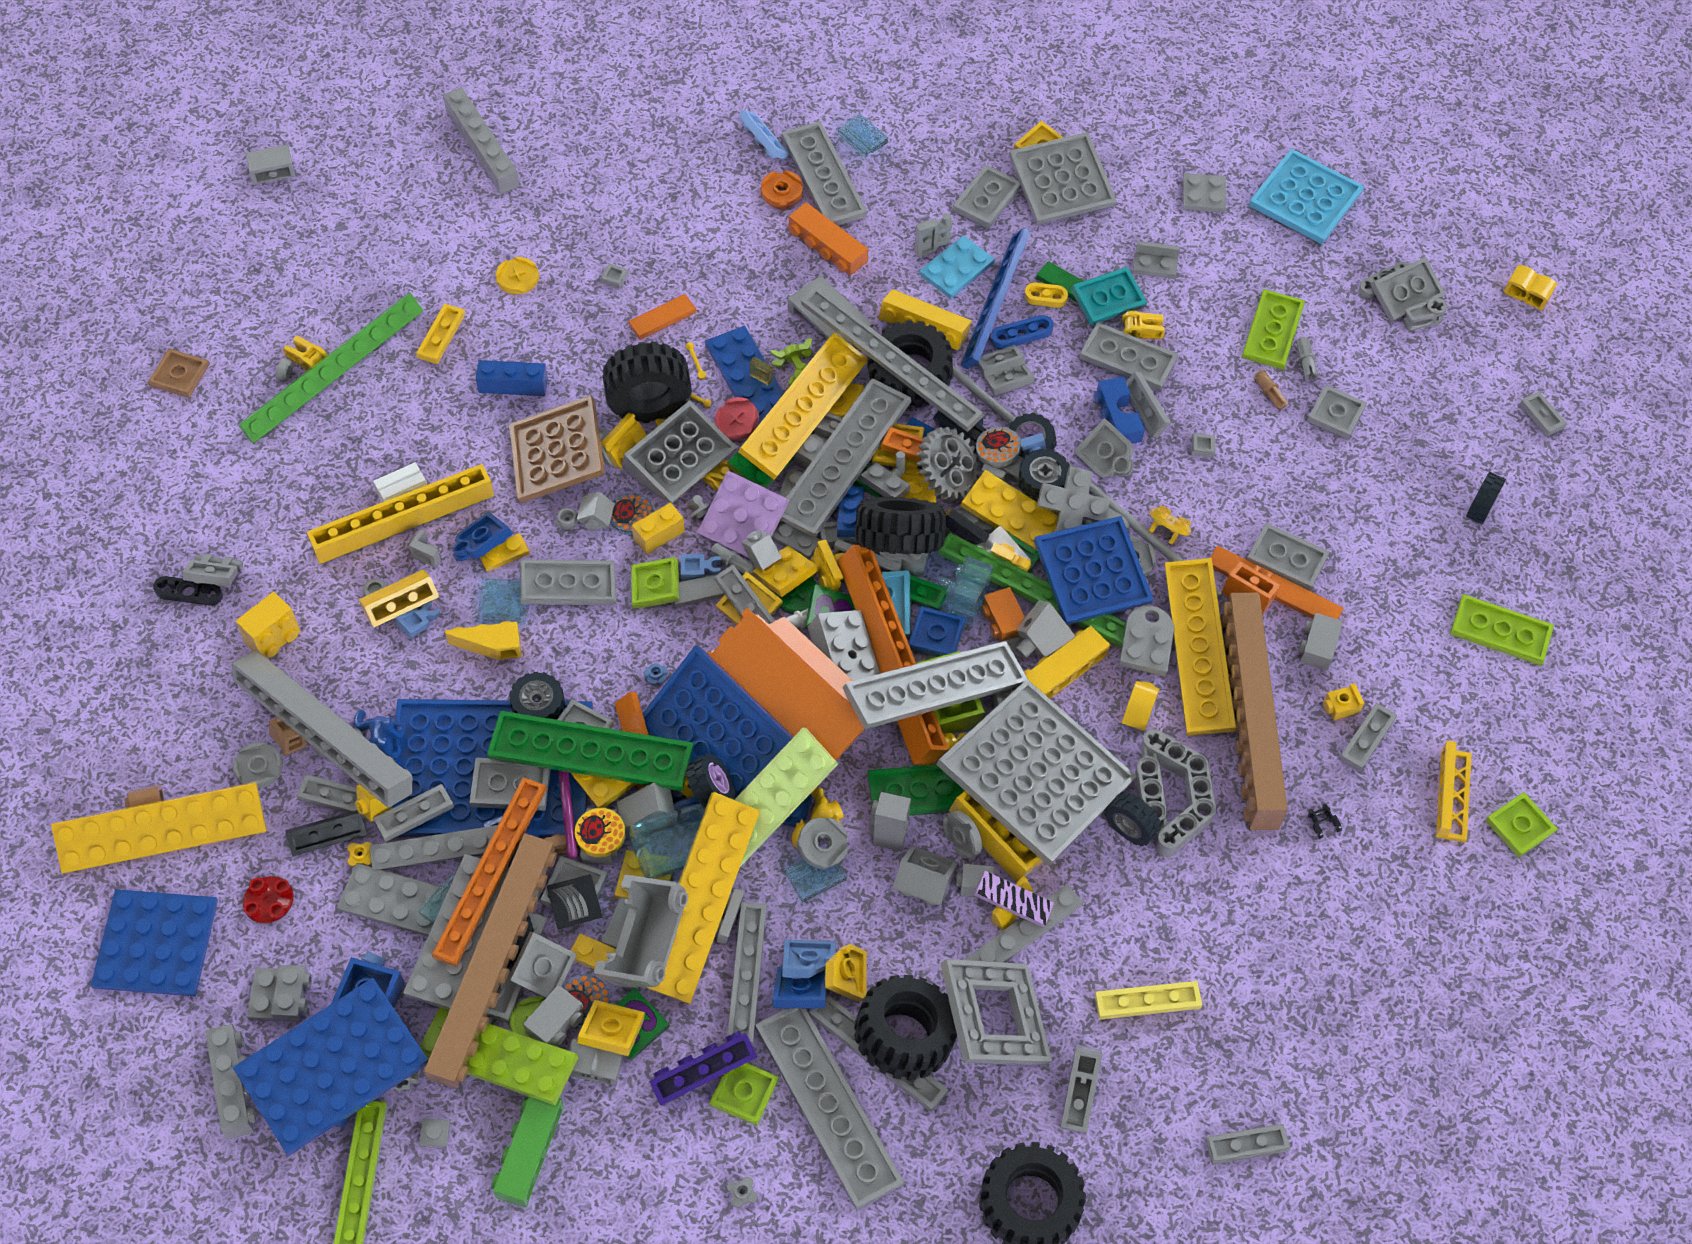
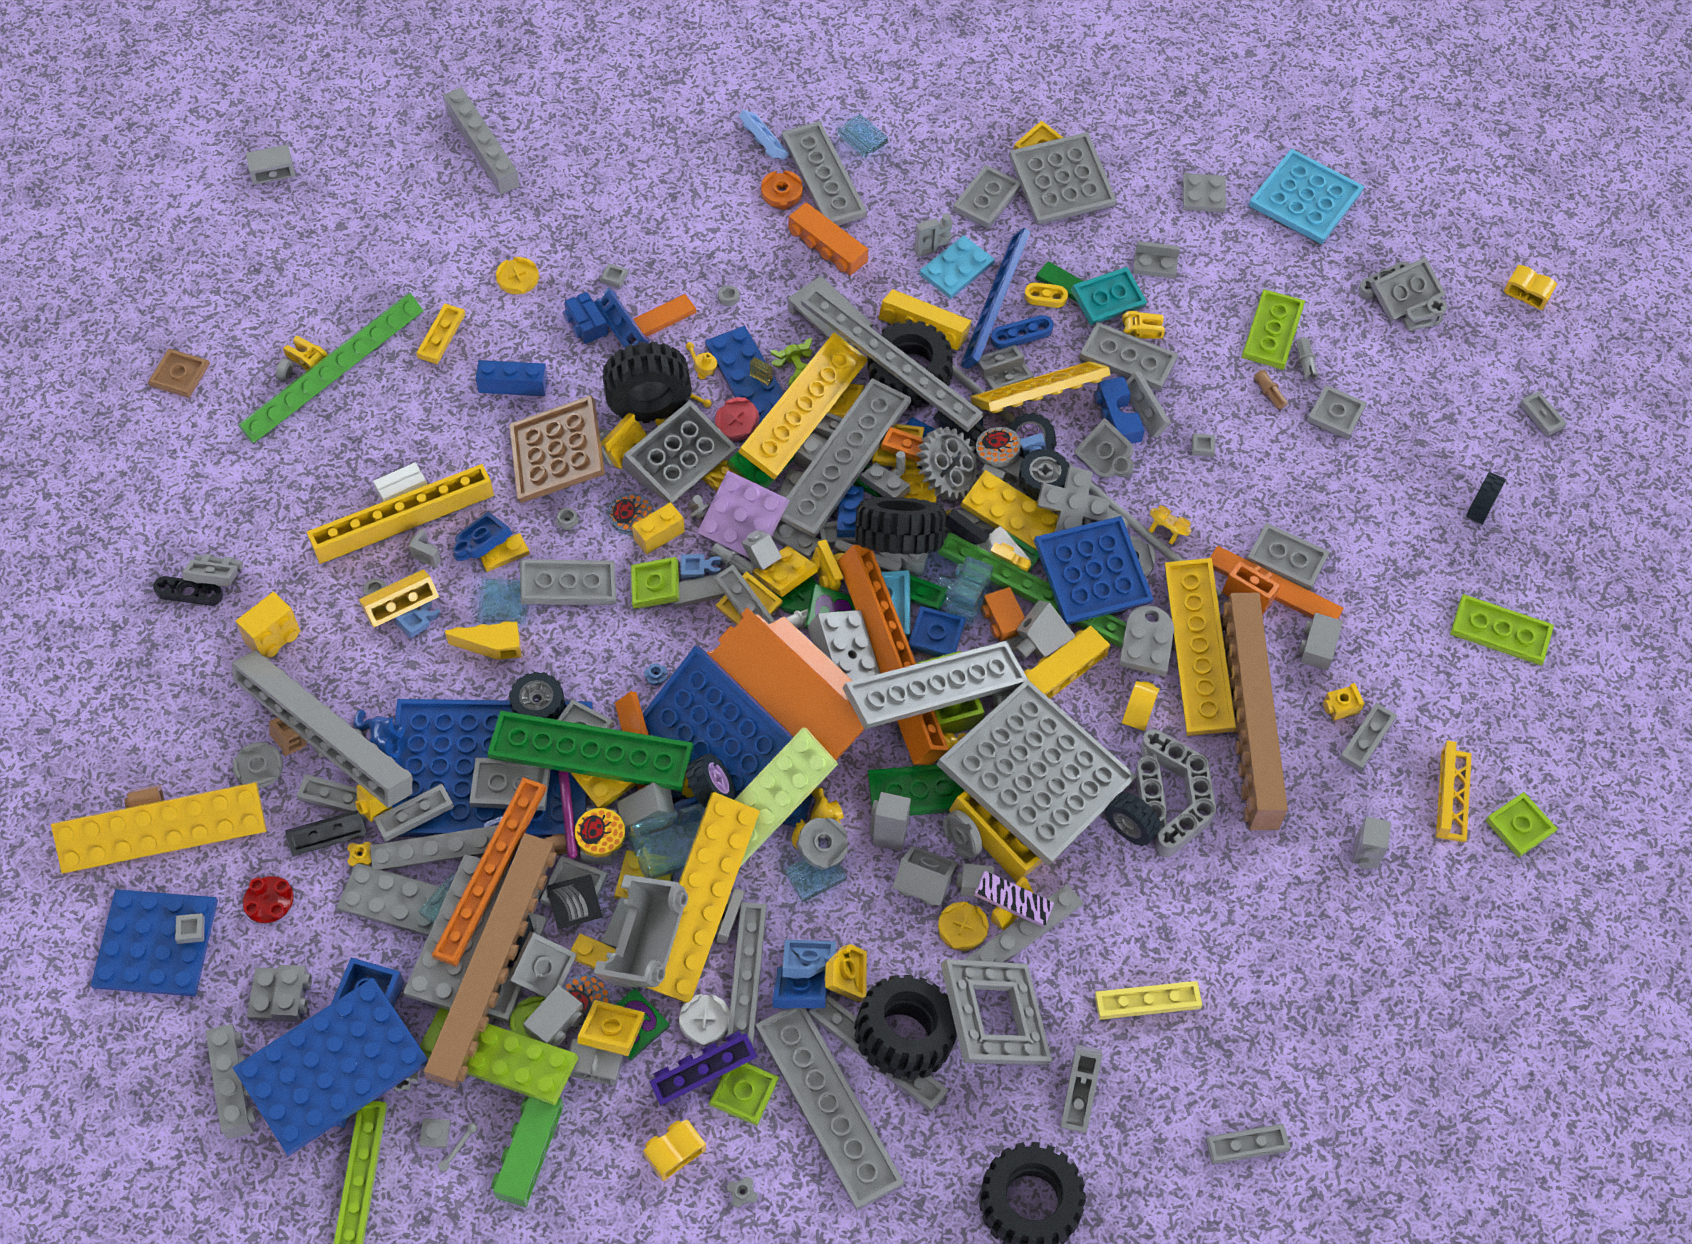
(190, 928): none -> light grey plate
(373, 958): medium blue plate -> none
(444, 1164): none -> light grey hinge
(585, 317): none -> blue brick
(595, 511): light grey brick -> none
(619, 319): none -> blue plate
(674, 1149): none -> yellow brick
(704, 1019): none -> white tile
(705, 364): none -> yellow tile
(728, 295): none -> light grey tile
(963, 926): none -> yellow tile
(1036, 387): none -> yellow plate
(1325, 809): black piece -> none
(1371, 842): none -> light grey brick

